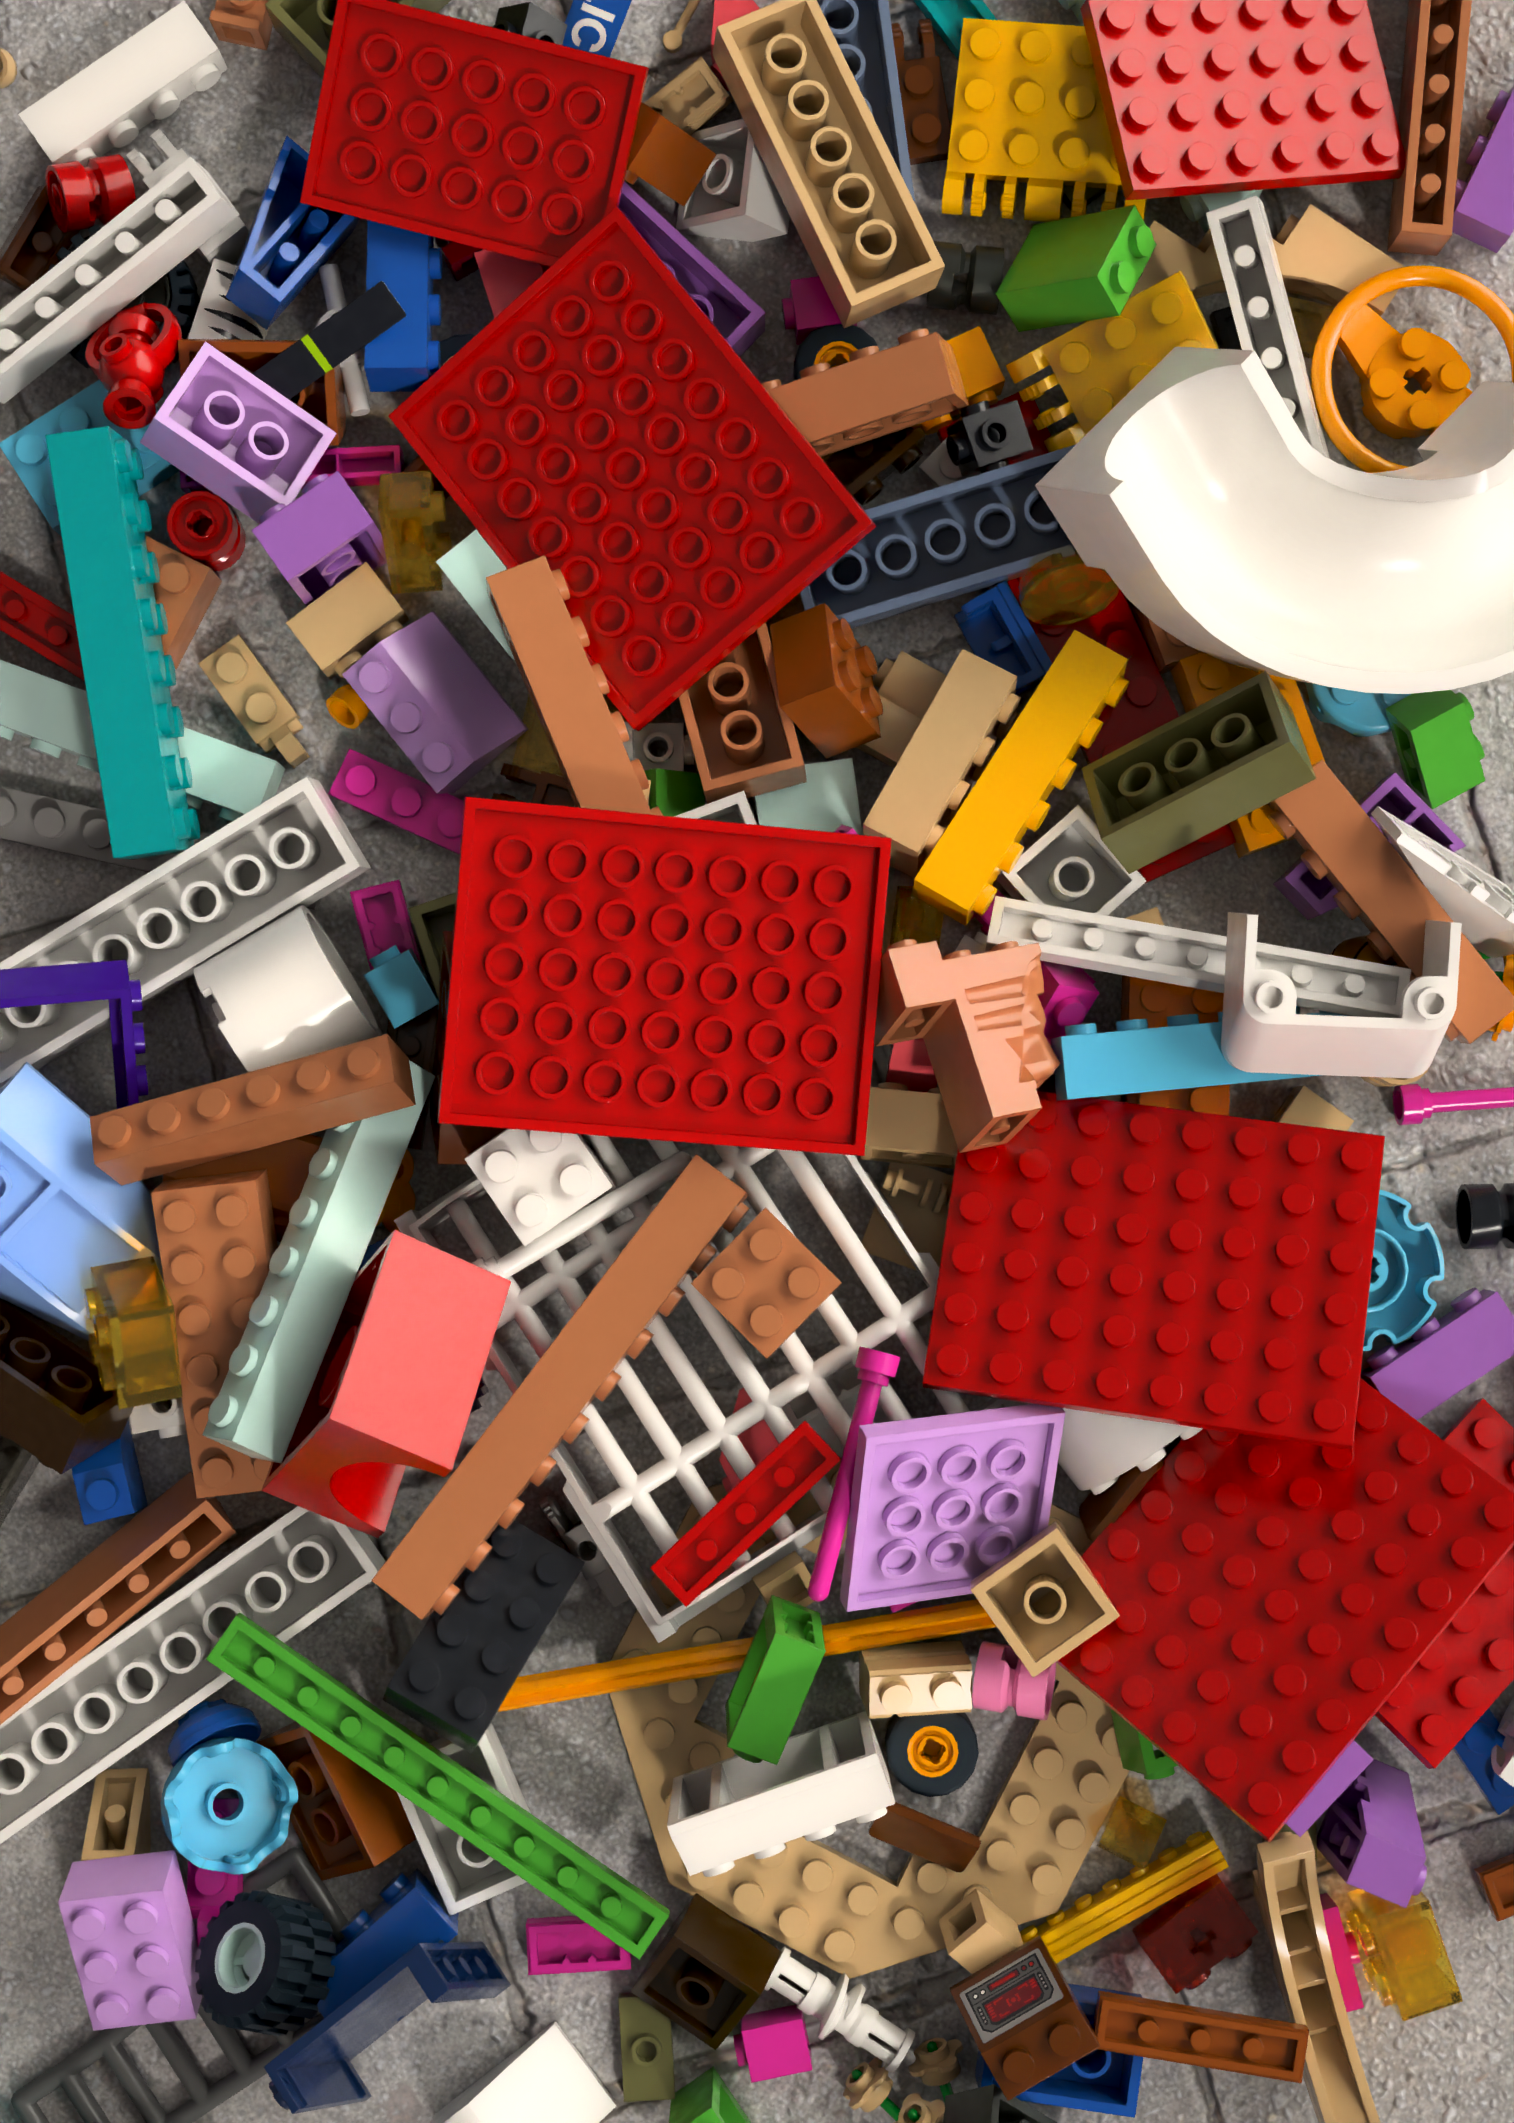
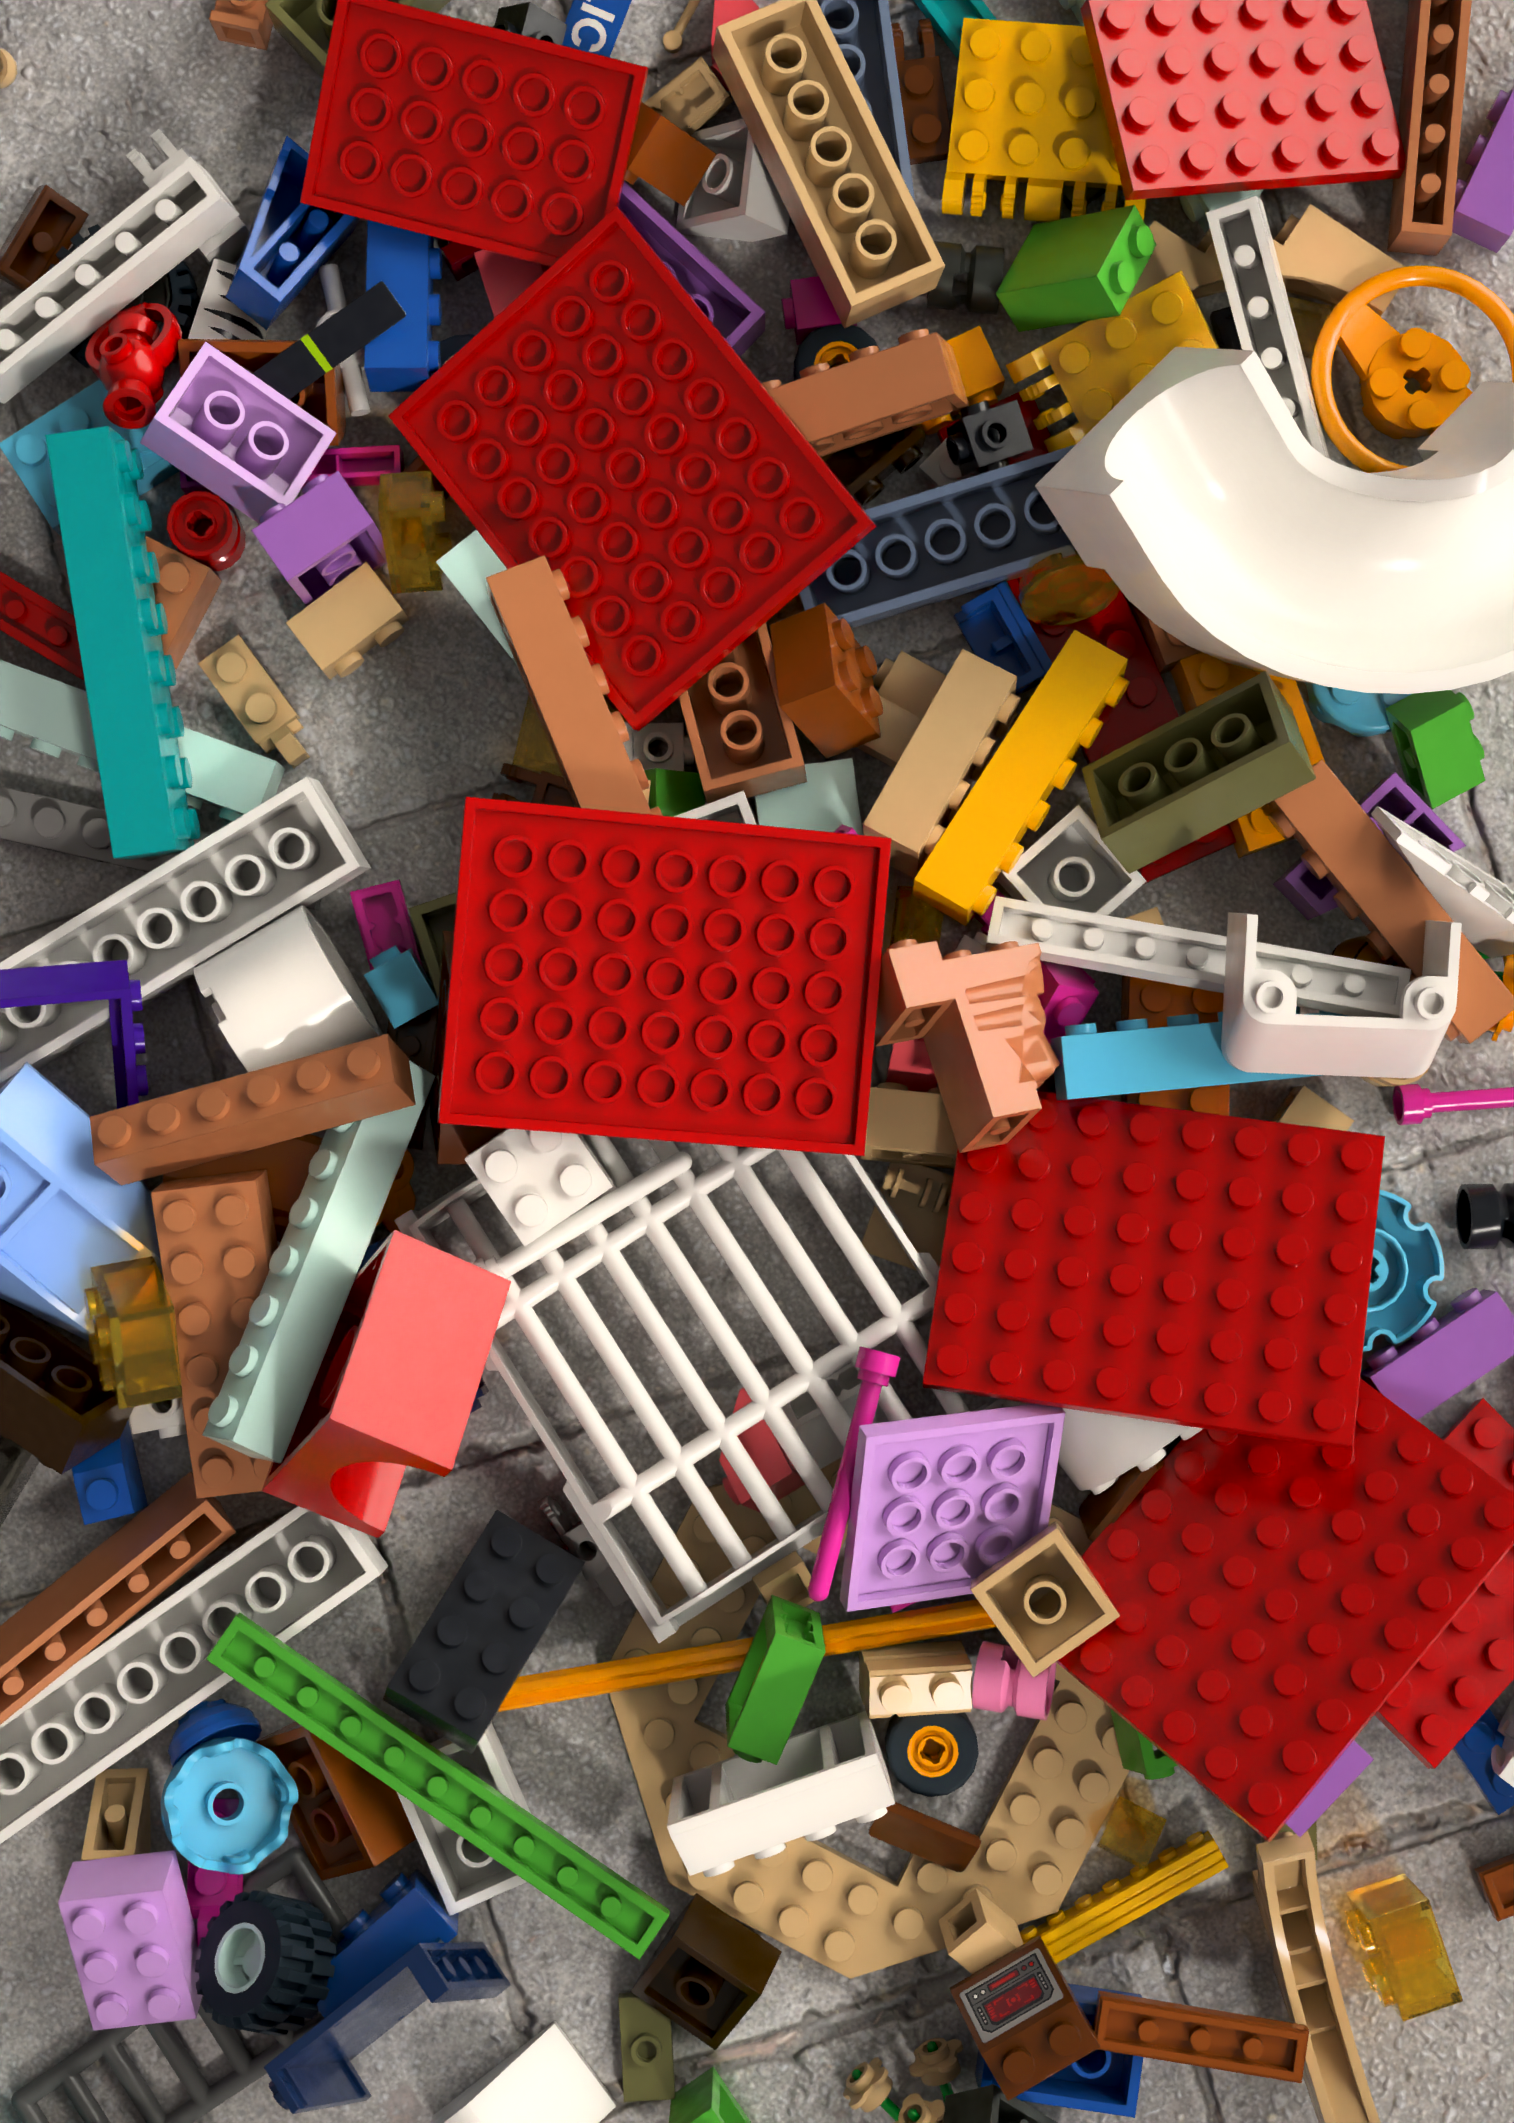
(89, 193): red wheel -> none
(126, 89): white brick -> none
(347, 707): light orange hinge -> none
(399, 800): dark pink plate -> none
(435, 703): lavender slope -> none
(560, 1388): nougat brick -> none
(571, 1946): dark pink plate -> none
(745, 1513): red plate -> none
(766, 1283): nougat brick -> none
(773, 2043): dark pink brick -> none
(840, 2010): white piece -> none
(1176, 1953): clear red brick -> none
(1344, 1954): dark pink plate -> none
(1376, 1835): medium lavender wedge -> none

